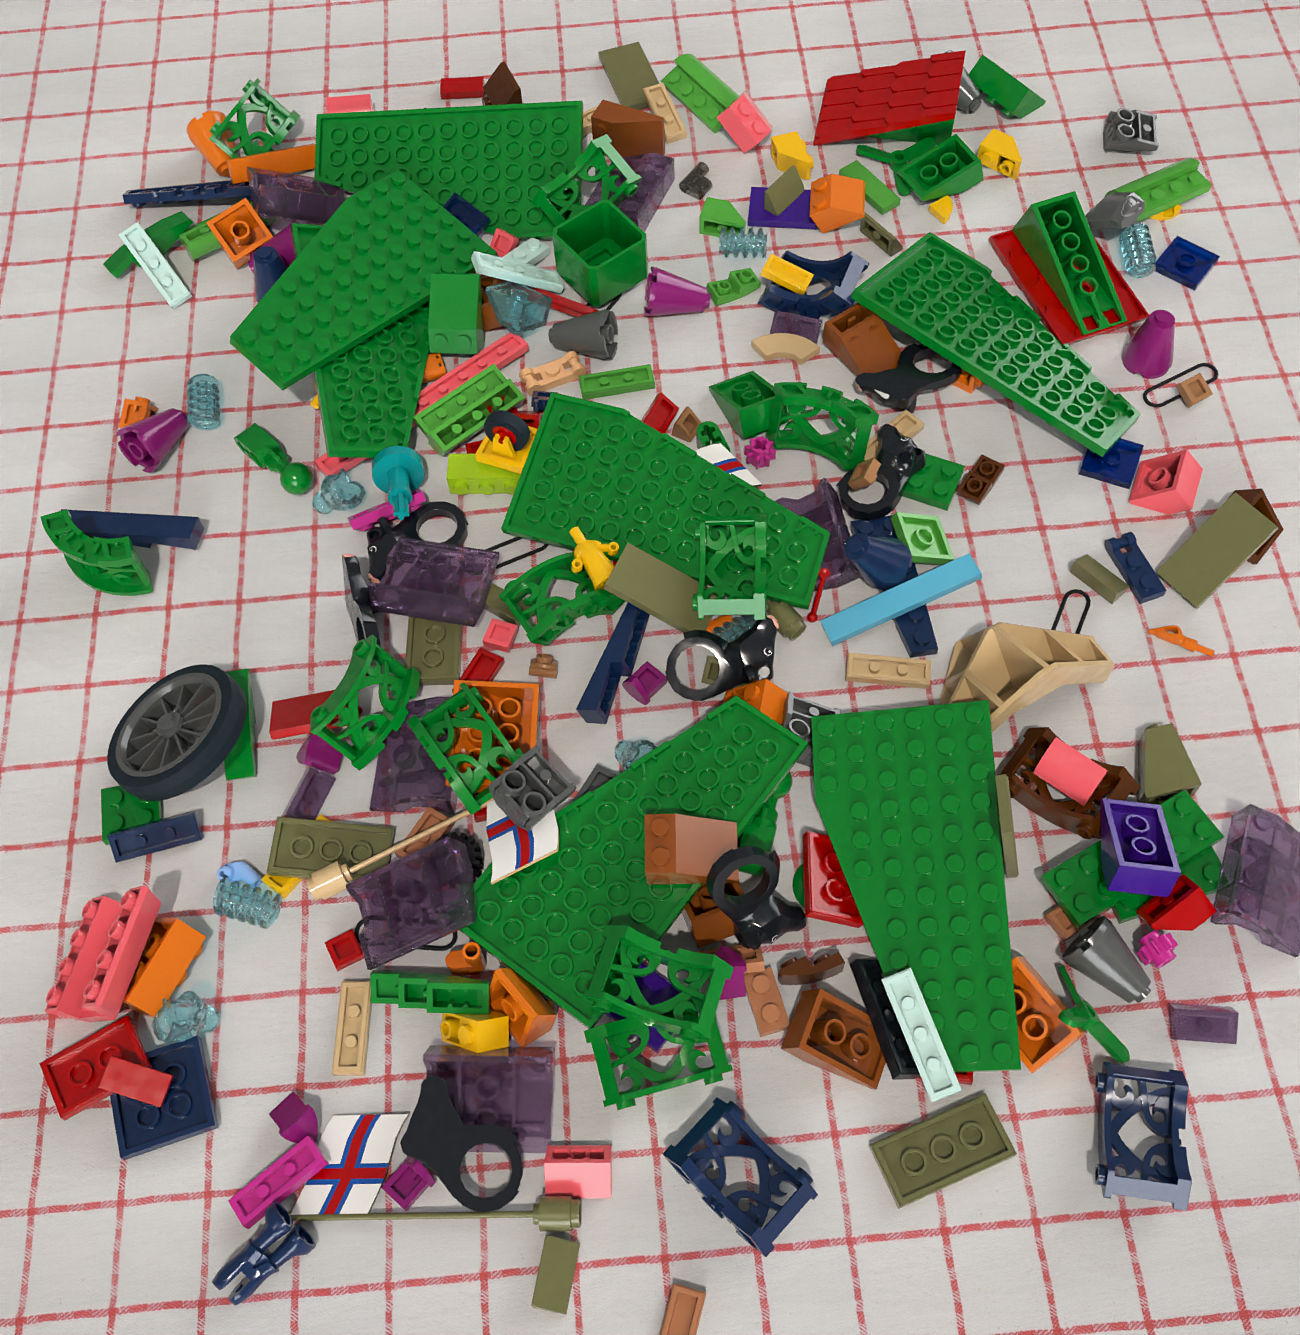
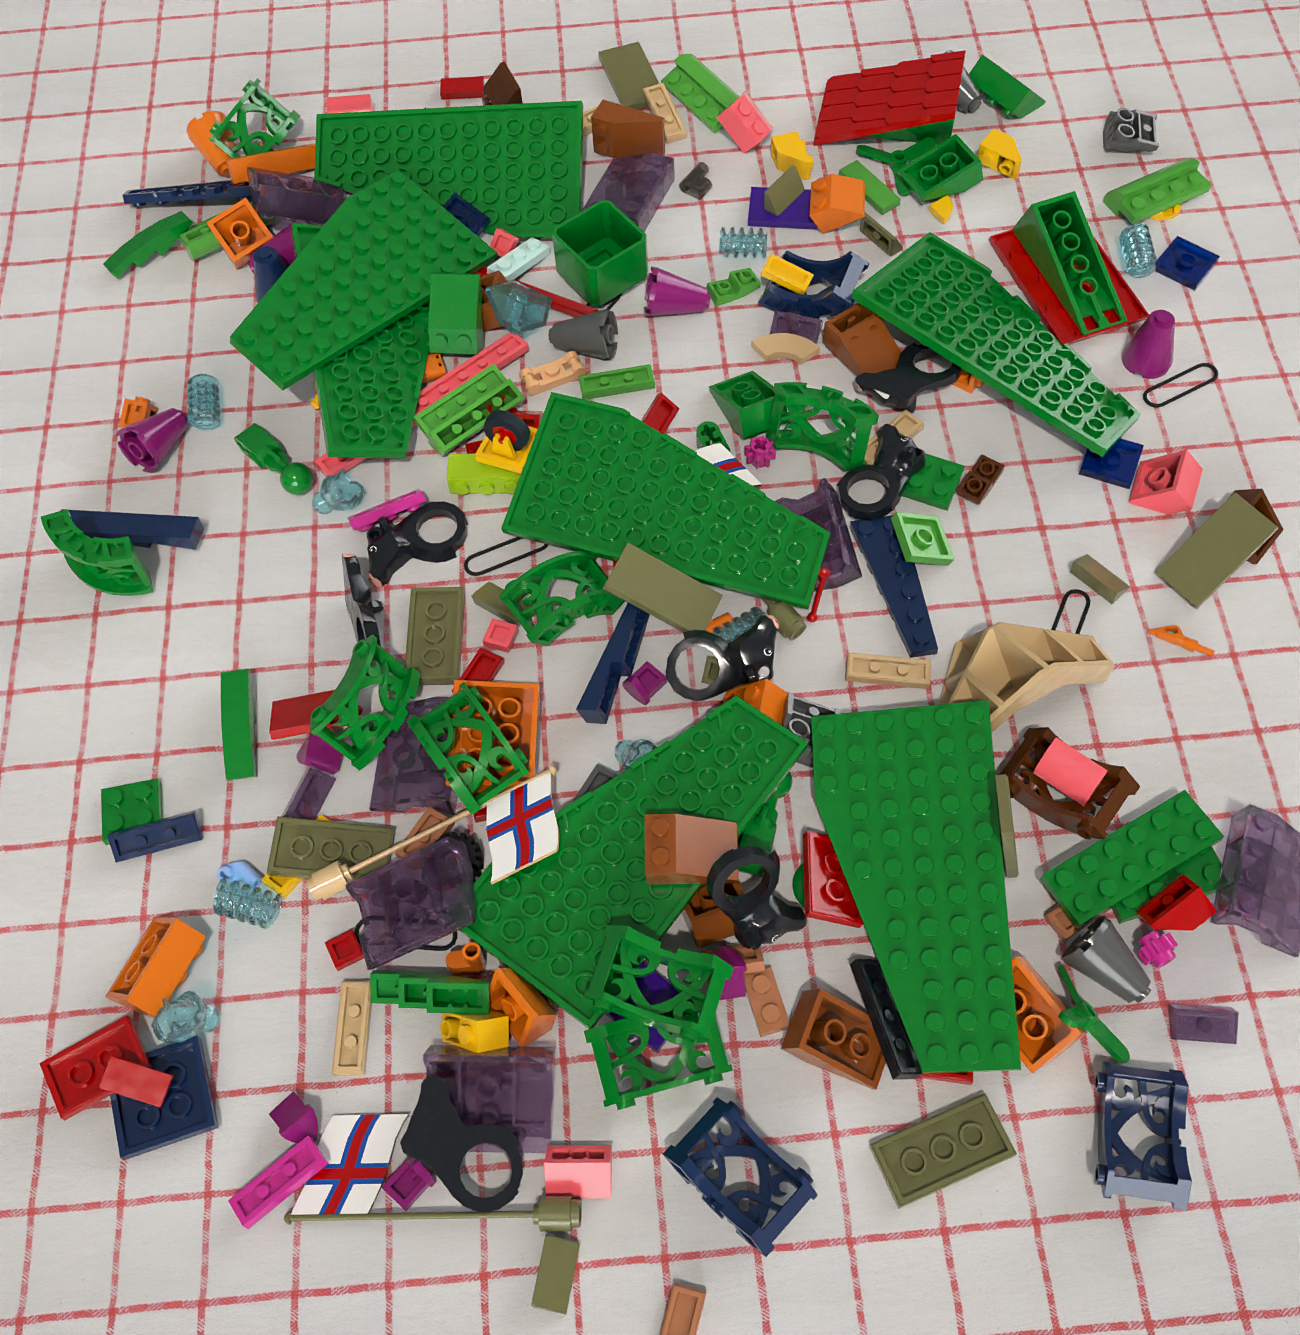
(103, 956): coral slope -> none
(148, 761): wheel -> none
(155, 265): light aqua tile -> none
(256, 1259): dark blue piece -> none
(397, 473): teal piece -> none
(435, 581): clear purple piece -> none
(517, 272): light aqua tile -> none
(530, 789): dark grey slope -> none
(540, 400): dark blue plate -> none
(543, 666): medium nougat plate -> none
(590, 158): green fence -> none
(591, 556): yellow piece -> none
(686, 425): medium nougat slope -> none
(718, 214): bright green slope -> none
(749, 601): green fence -> none
(802, 972): reddish brown slope -> none
(864, 474): medium nougat plate -> none
(879, 559): dark blue cone -> none
(901, 599): medium azure tile -> none
(921, 1035): light aqua tile -> none
(1116, 211): dark grey slope -> none
(1134, 568): dark blue plate -> none
(1137, 848): dark purple slope -> none
(1164, 766): olive slope -> none
(1194, 390): medium nougat plate -> none

